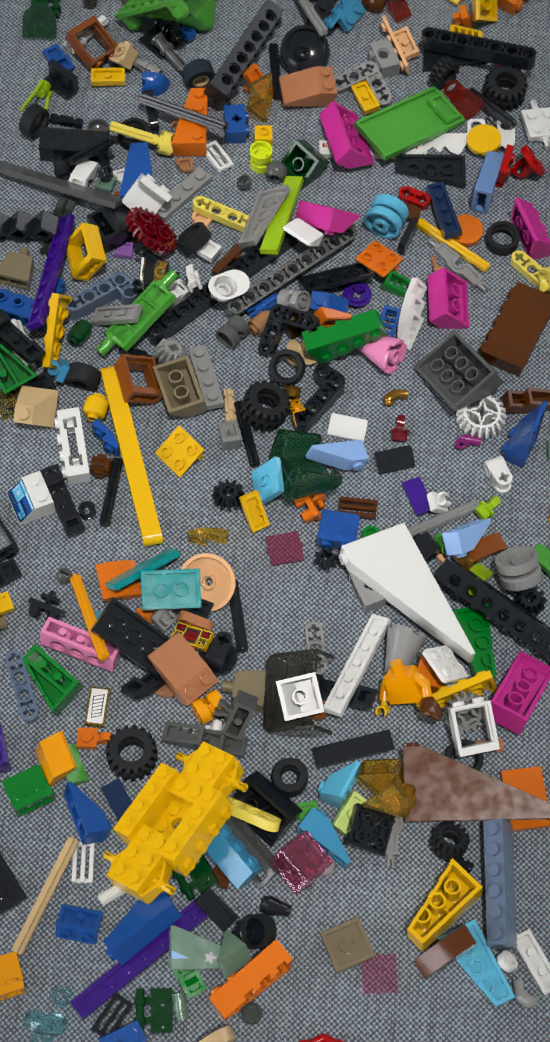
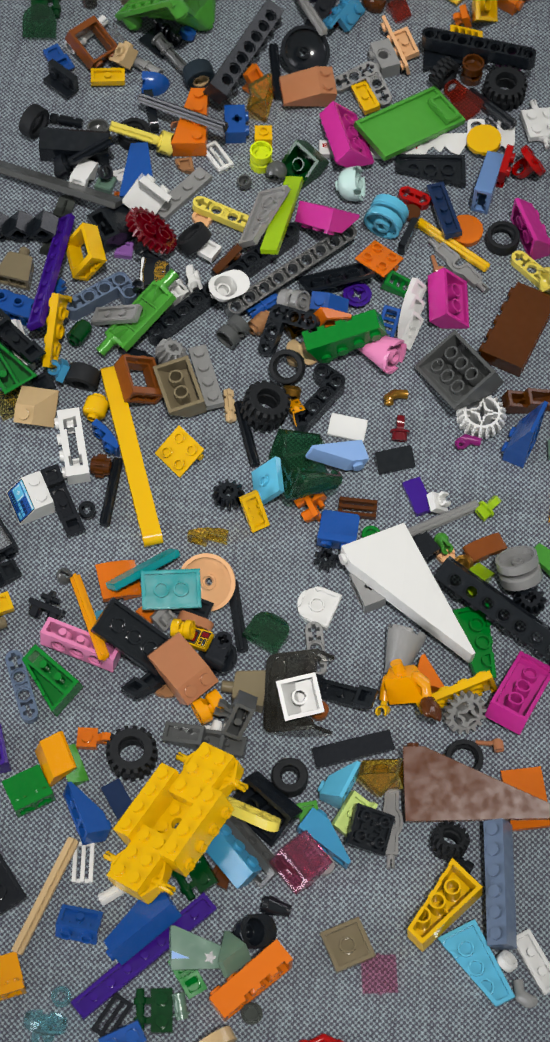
(41, 90): lime plant -> none
(97, 707): tile -> none
(185, 628): none -> yellow wheel
(215, 909): black tile -> none
(230, 435): light grey slope -> none
(267, 631): none -> clear green slope
(284, 548): clear pink piece -> none
(304, 232): white slope -> none
(318, 605): none -> white tile
(351, 184): none -> light aqua cylinder
(356, 665): white tile -> none
(395, 800): clear yellow slope -> none
(445, 665): white bracket -> none
(445, 951): reddish brown slope -> none
(465, 537): light blue slope -> none
(472, 70): none -> reddish brown wheel
(476, 748): white window -> none
(498, 474): white piece -> none

